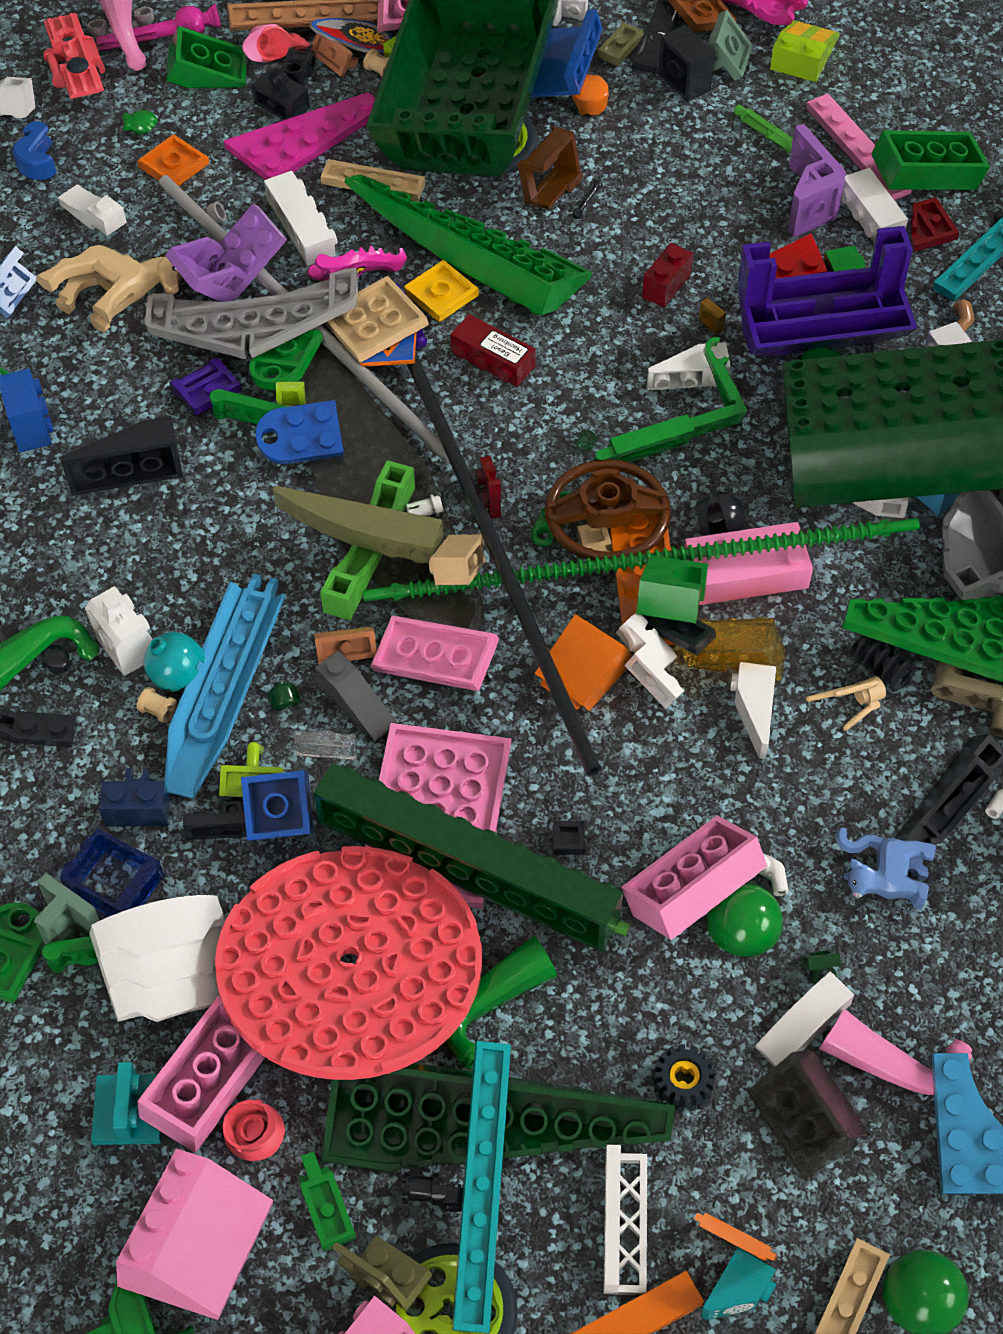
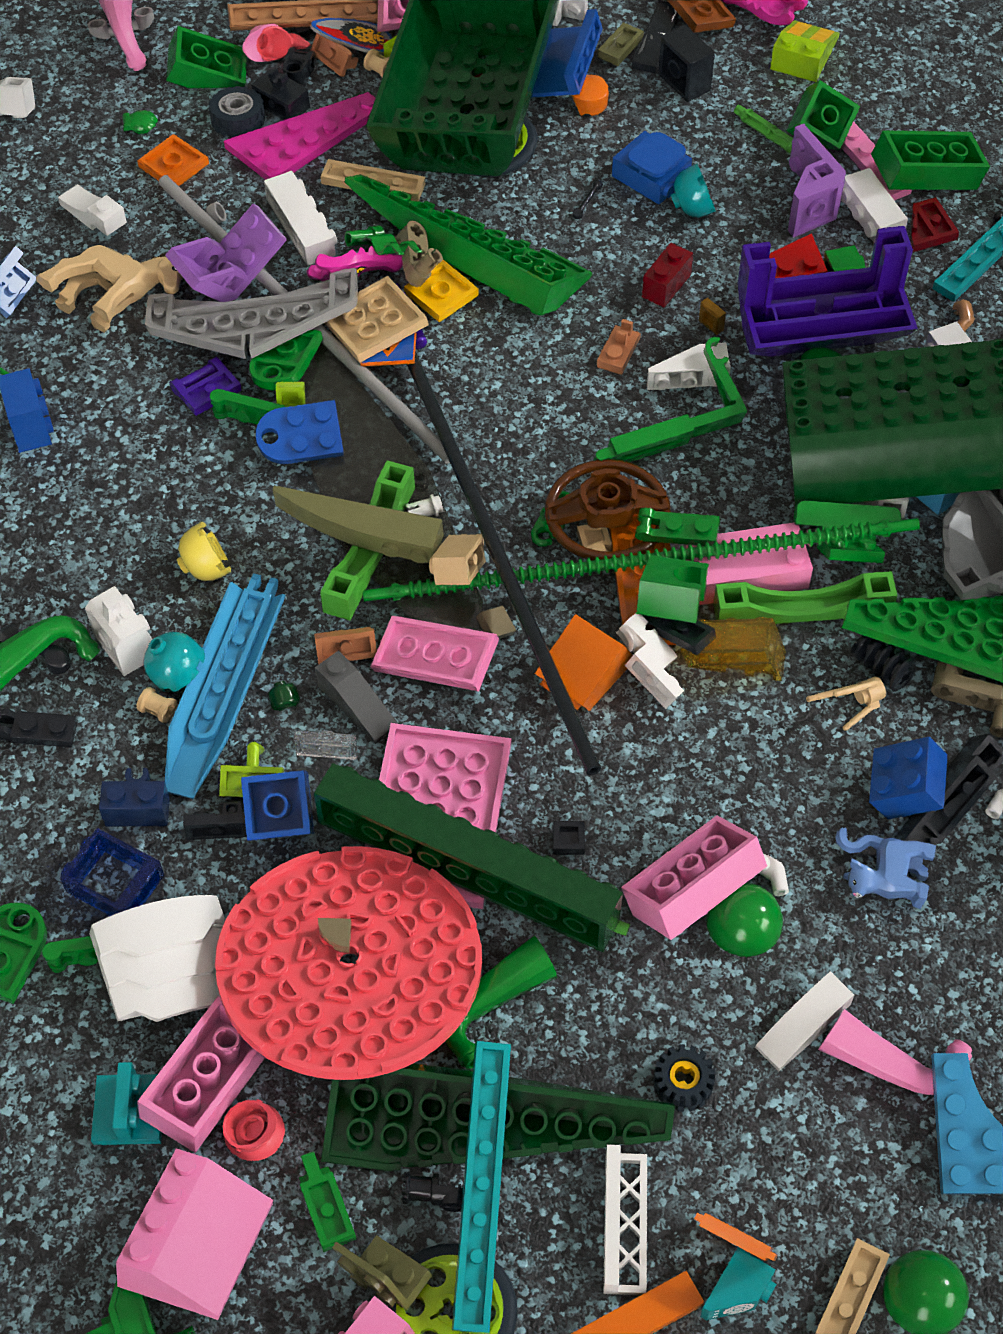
(31, 150): blue animal -> none
(64, 912): sand green bracket -> none
(80, 53): coral piece -> none
(126, 458): black slope -> none
(187, 17): dark pink piece -> none
(202, 554): none -> light yellow cylinder
(236, 111): none -> black wheel
(336, 932): none -> dark tan tile
(380, 241): none -> green flag
(417, 270): none -> dark tan beam
(491, 486): dark red wing -> none
(493, 350): dark red brick -> none
(496, 622): none -> dark tan tile
(561, 150): reddish brown piece -> none
(586, 439): clear green piece -> none
(619, 348): none -> nougat plate
(651, 165): none -> blue brick
(677, 527): none -> green plate
(692, 193): none -> teal cylinder
(720, 513): black helmet -> none
(730, 46): sand green bracket -> none
(754, 701): white slope -> none
(807, 1112): clear smoke slope -> none
(820, 961): dark green tile -> none
(825, 114): none -> green slope
(827, 603): none -> bright green arch
(837, 514): none -> green plate
(908, 778): none -> blue brick

